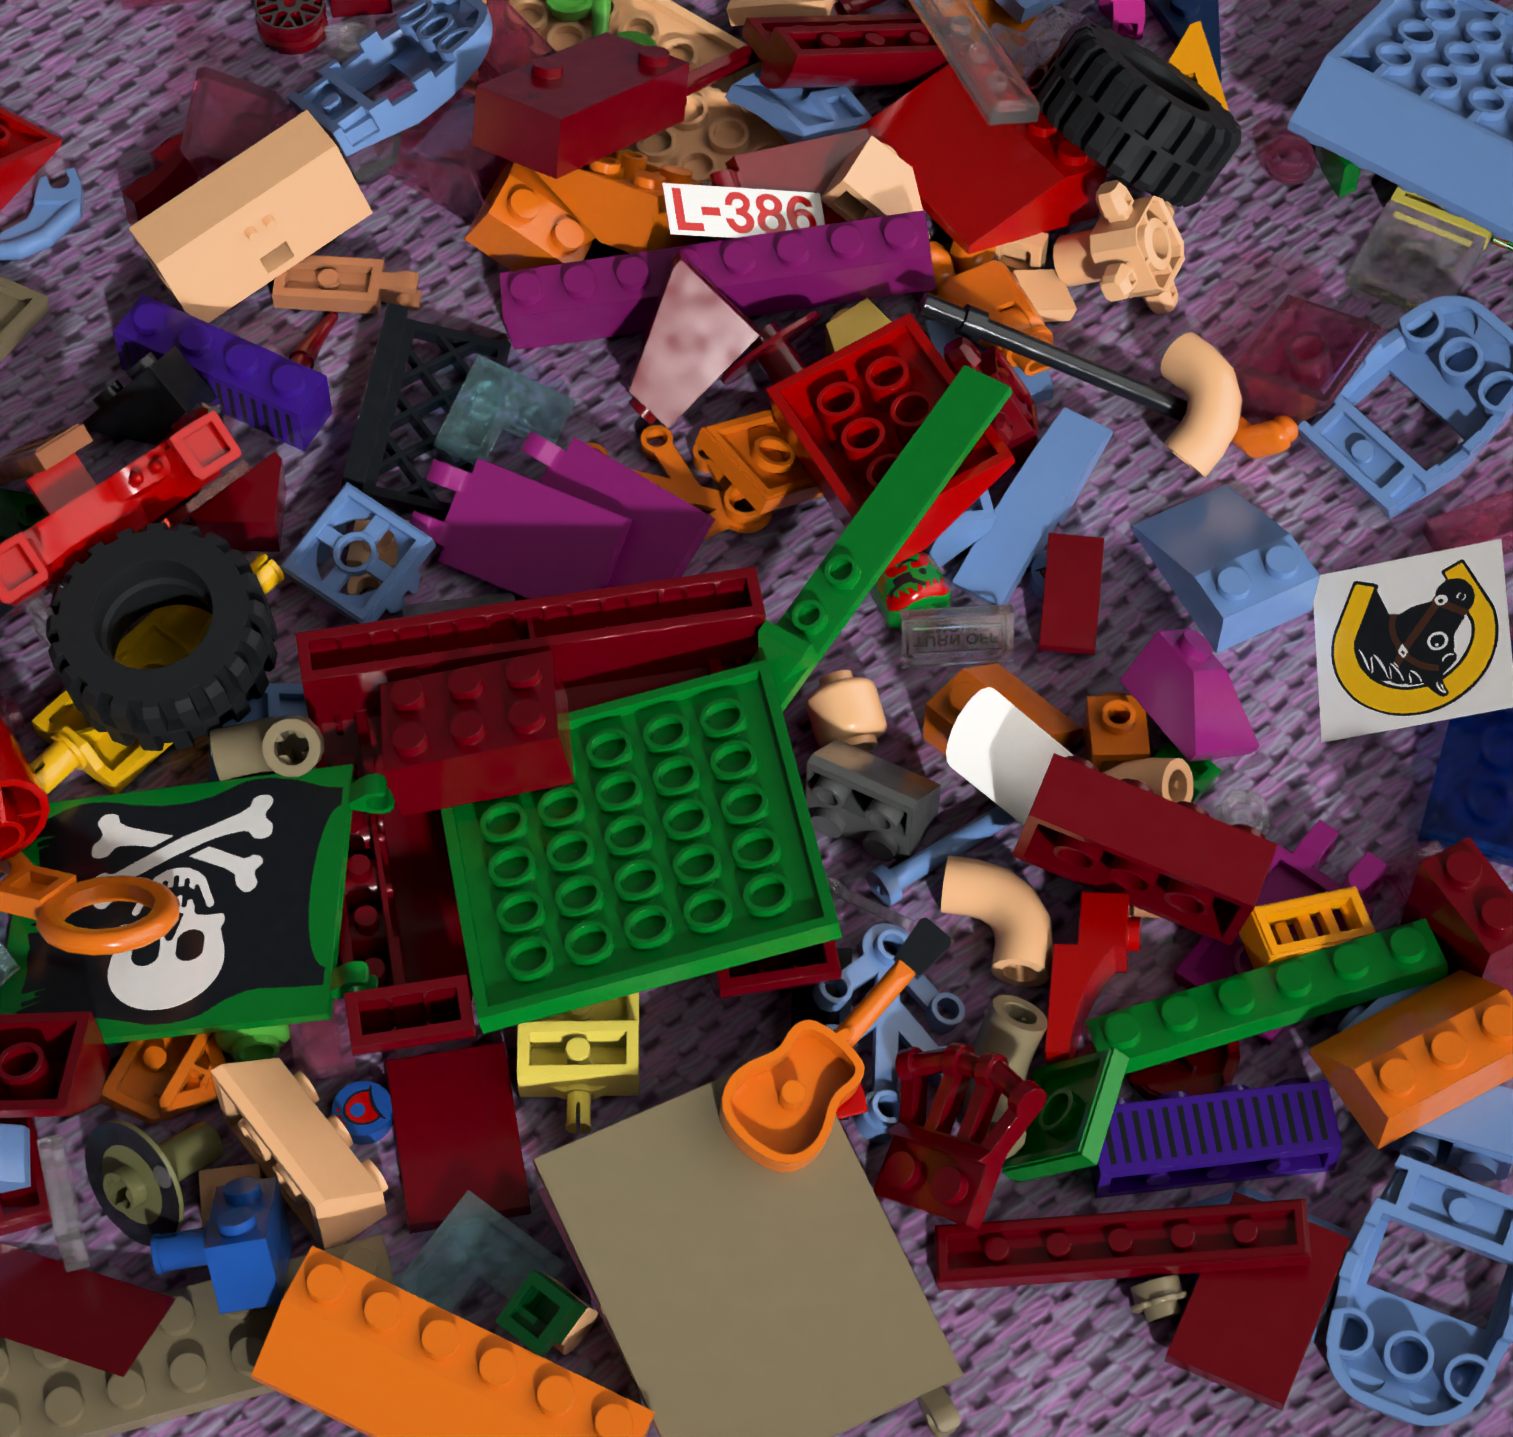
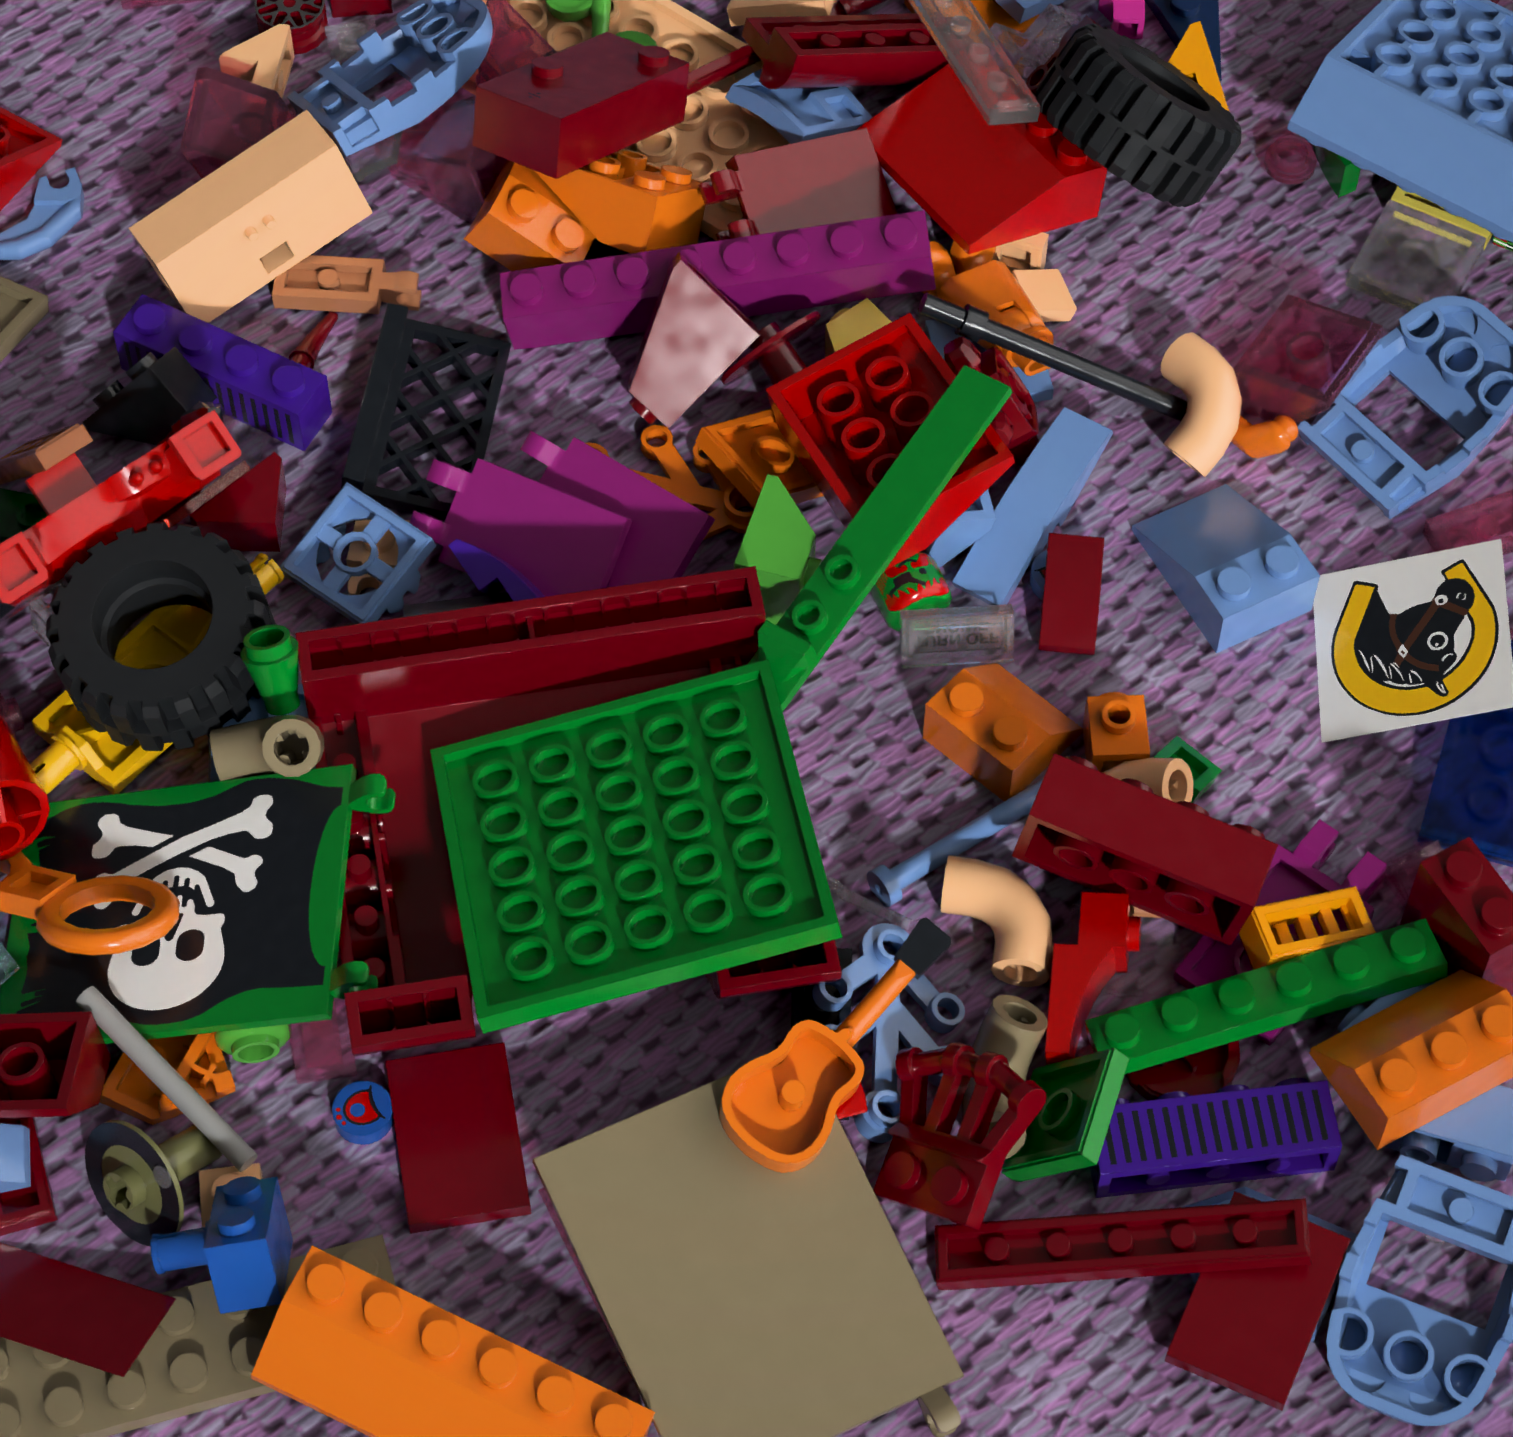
(63, 1203): clear tile -> none
(167, 1079): none -> light grey bar
(170, 178): dark red slope -> none
(262, 59): none -> light nougat slope
(273, 666): none -> green cone
(309, 1154): light nougat slope -> none
(472, 1247): clear light blue plate -> none
(476, 733): dark red brick -> none
(493, 573): none -> dark purple slope
(499, 400): clear light blue plate -> none
(547, 1315): dark green leg -> none
(581, 1056): light yellow plate -> none
(738, 211): white sticker -> none
(779, 547): none -> bright green slope
(846, 710): light nougat head -> none
(869, 801): dark grey slope -> none
(872, 184): light nougat slope -> none
(1001, 751): white sticker -> none
(1129, 251): light nougat piece -> none
(1159, 1298): dark tan plate -> none
(1190, 696): magenta slope -> none
(1244, 803): clear plate -> none

